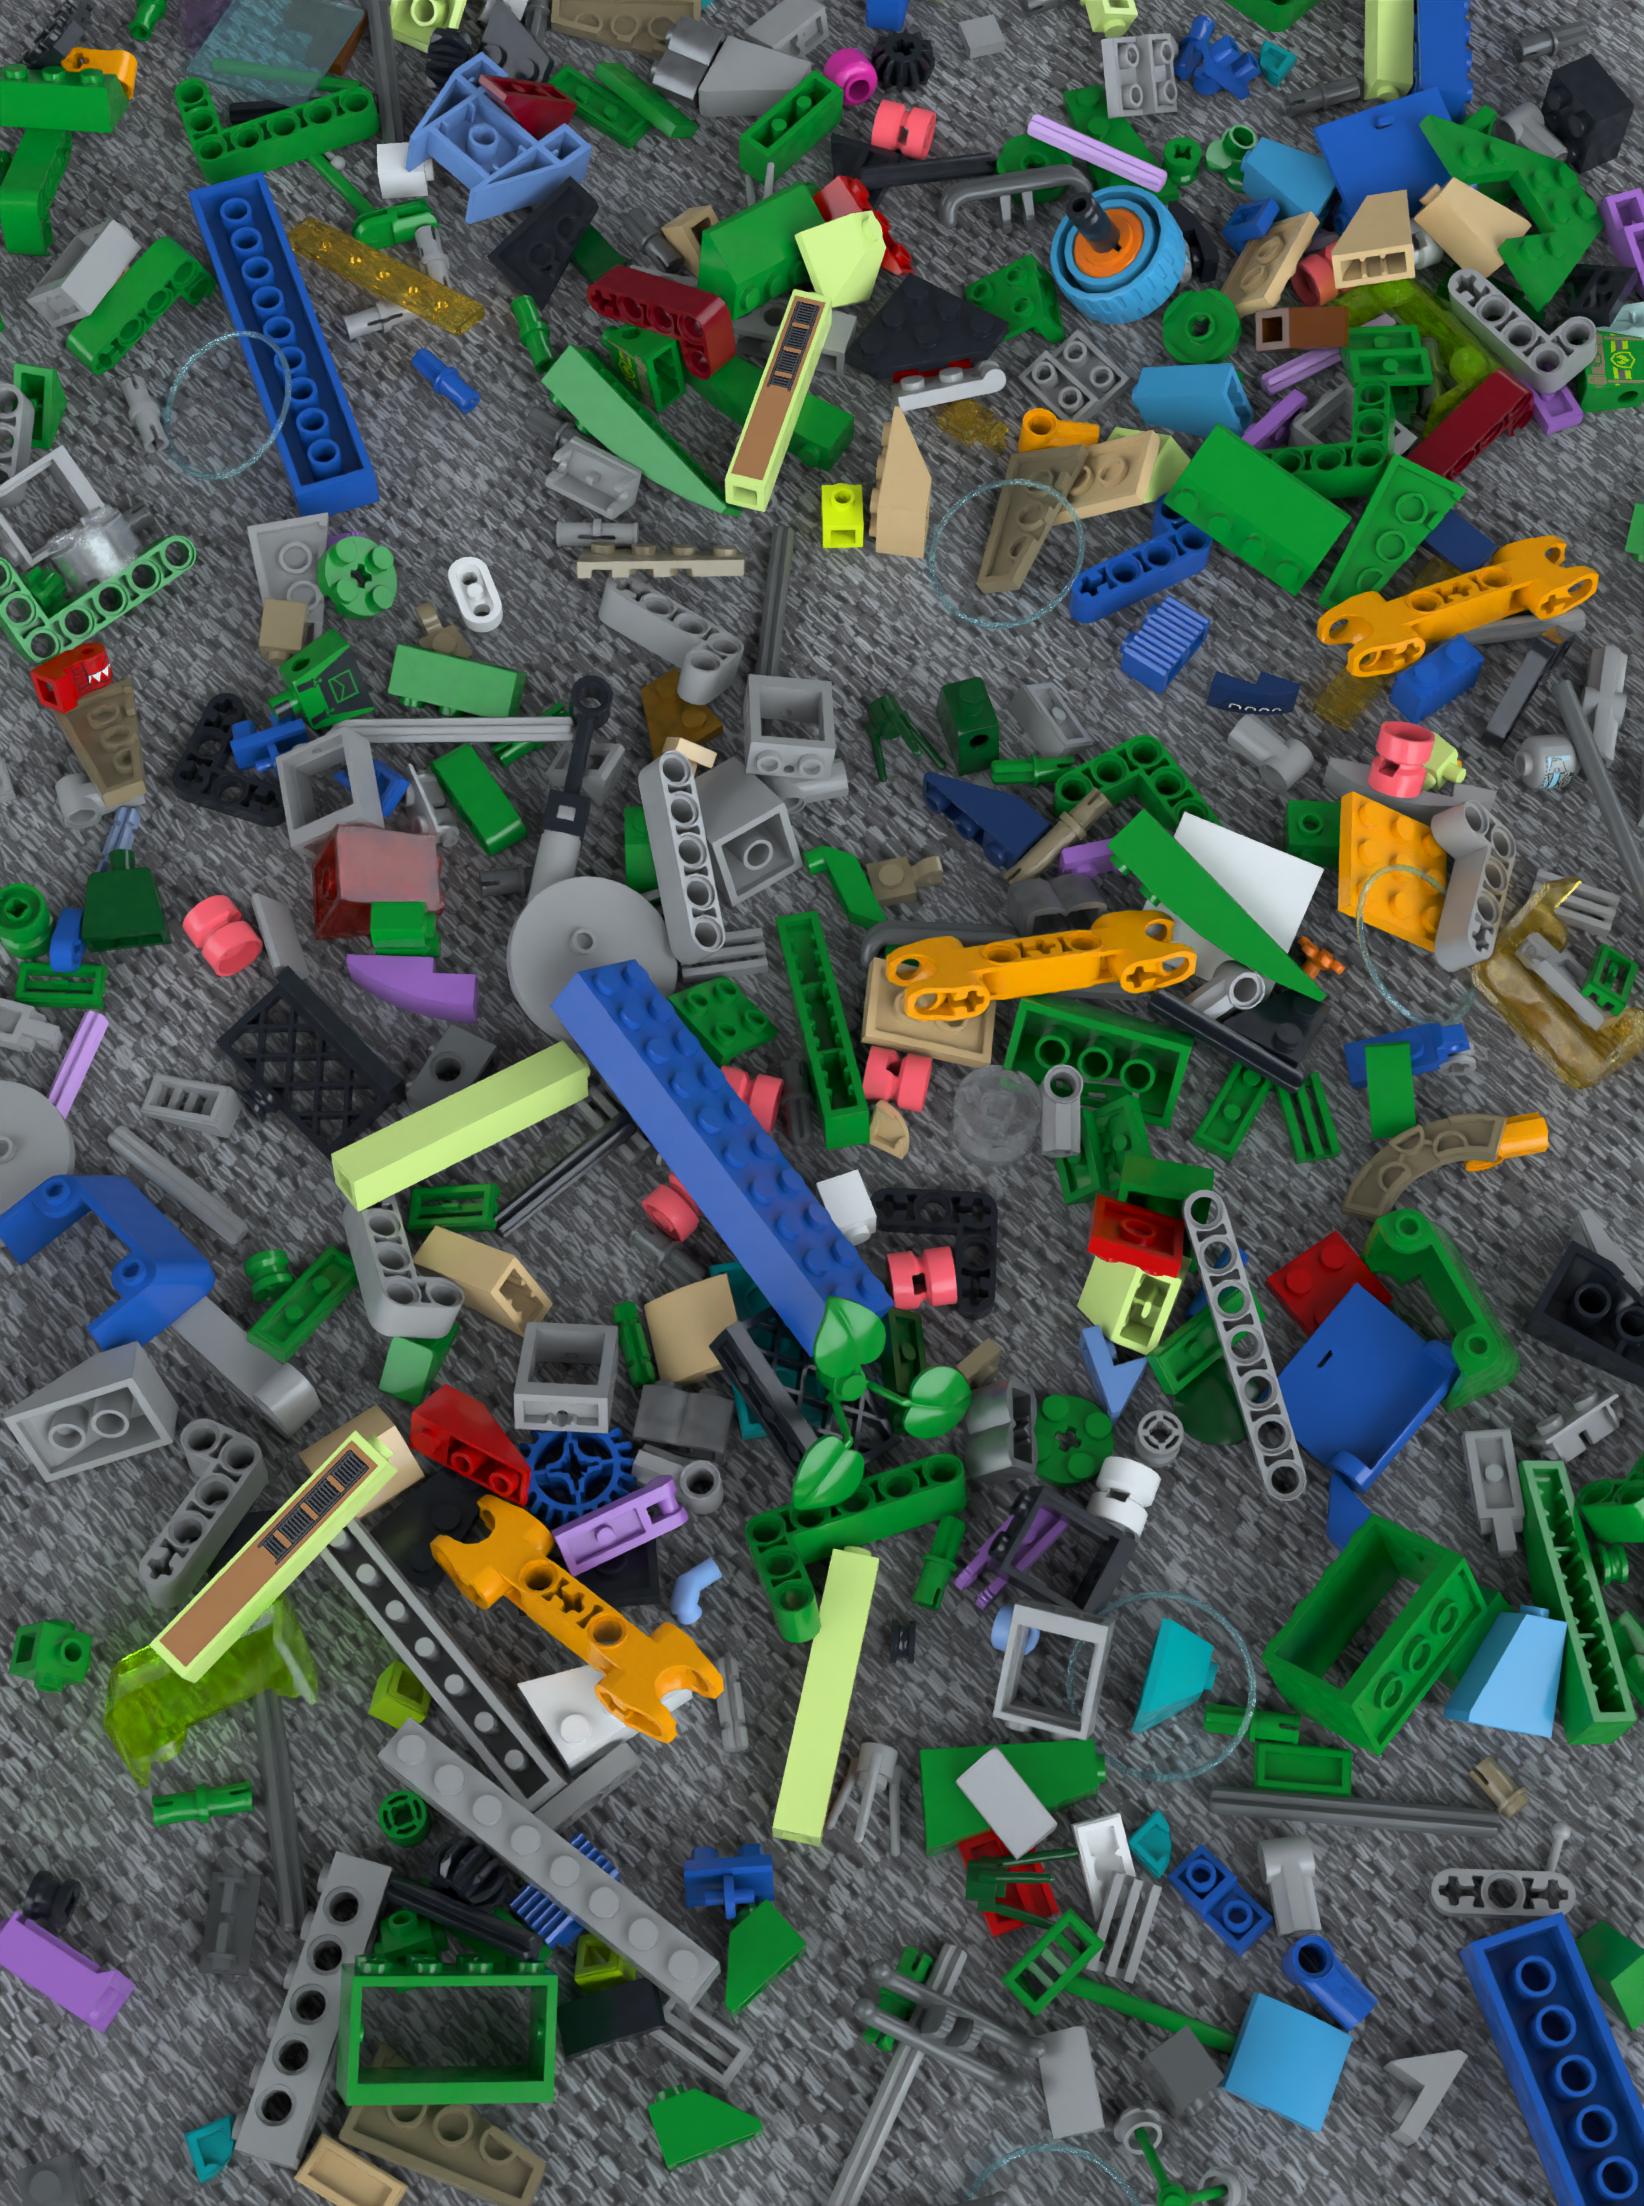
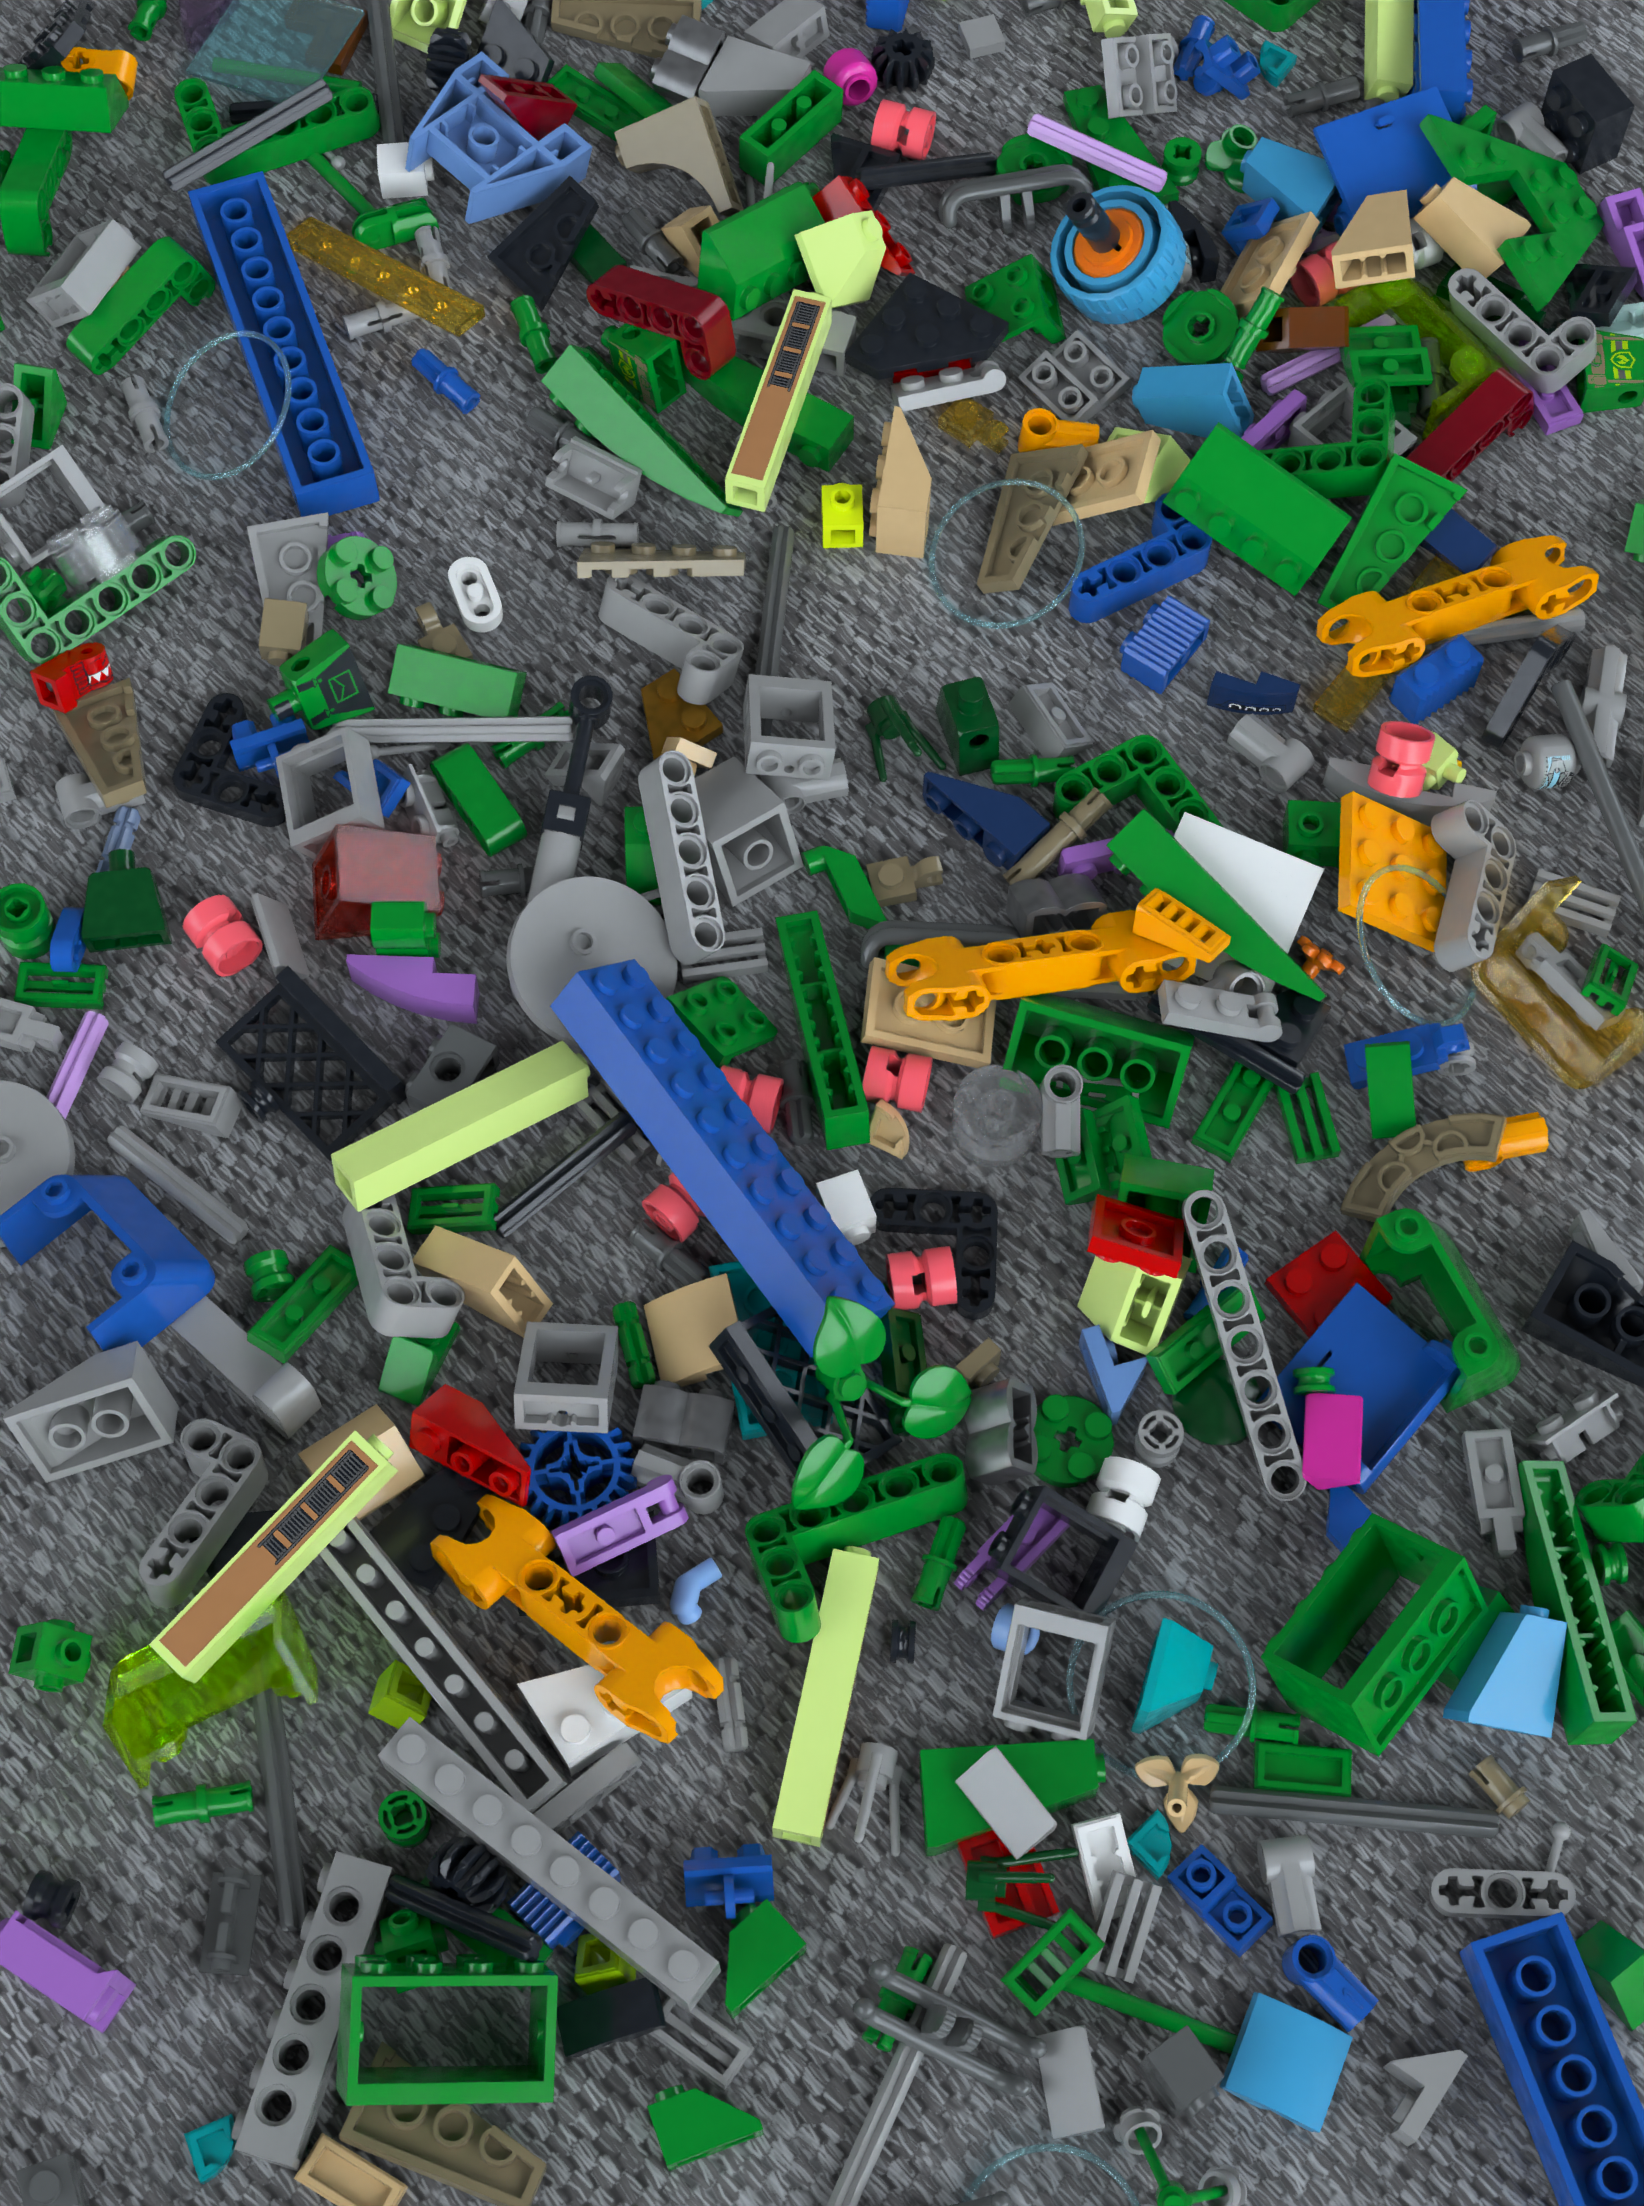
(127, 1072): none -> light grey wheel
(247, 135): none -> axle
(439, 747): none -> light grey hinge
(683, 140): none -> dark tan arch
(1178, 927): none -> light orange slope
(1180, 1802): none -> tan plant
(1220, 1011): none -> light grey plate
(1253, 327): none -> green pin
(1313, 1380): none -> green bush
(1332, 1440): none -> dark pink slope

